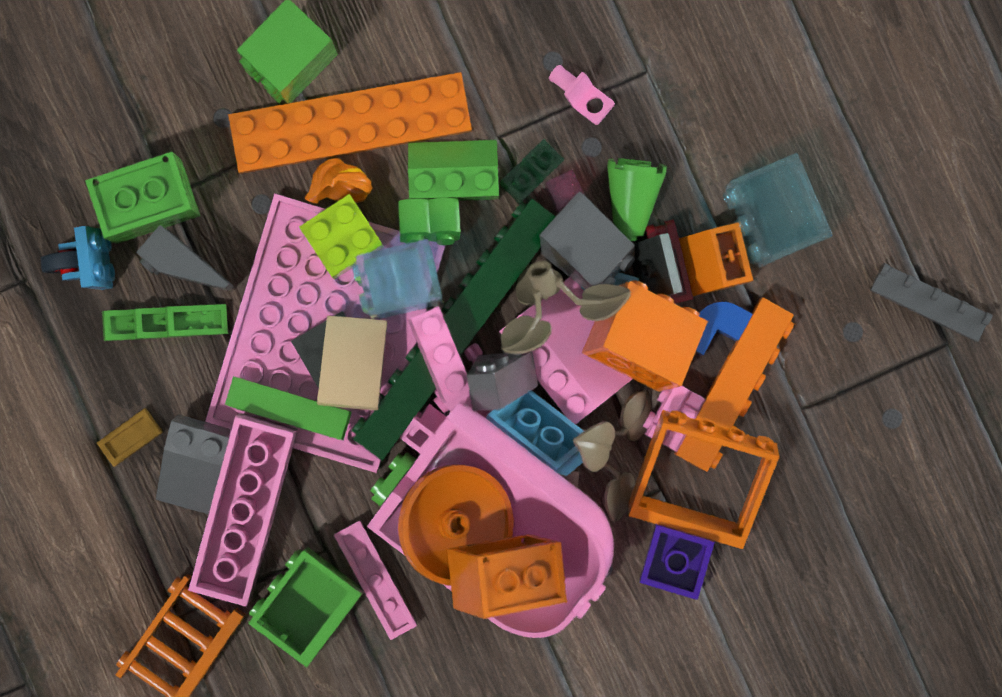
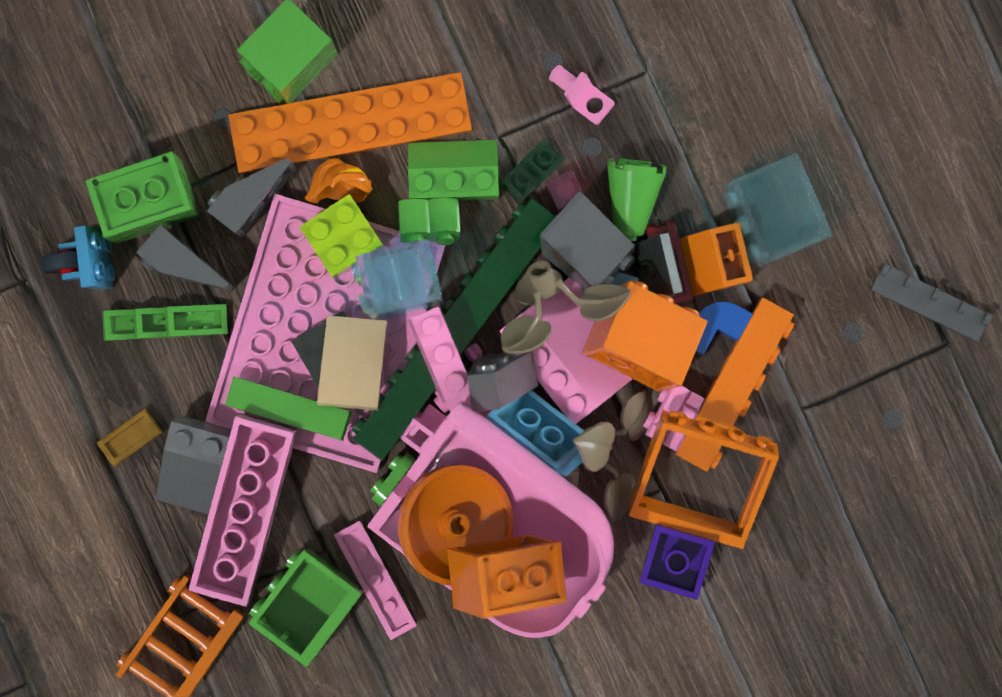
(246, 200): none -> dark grey slope

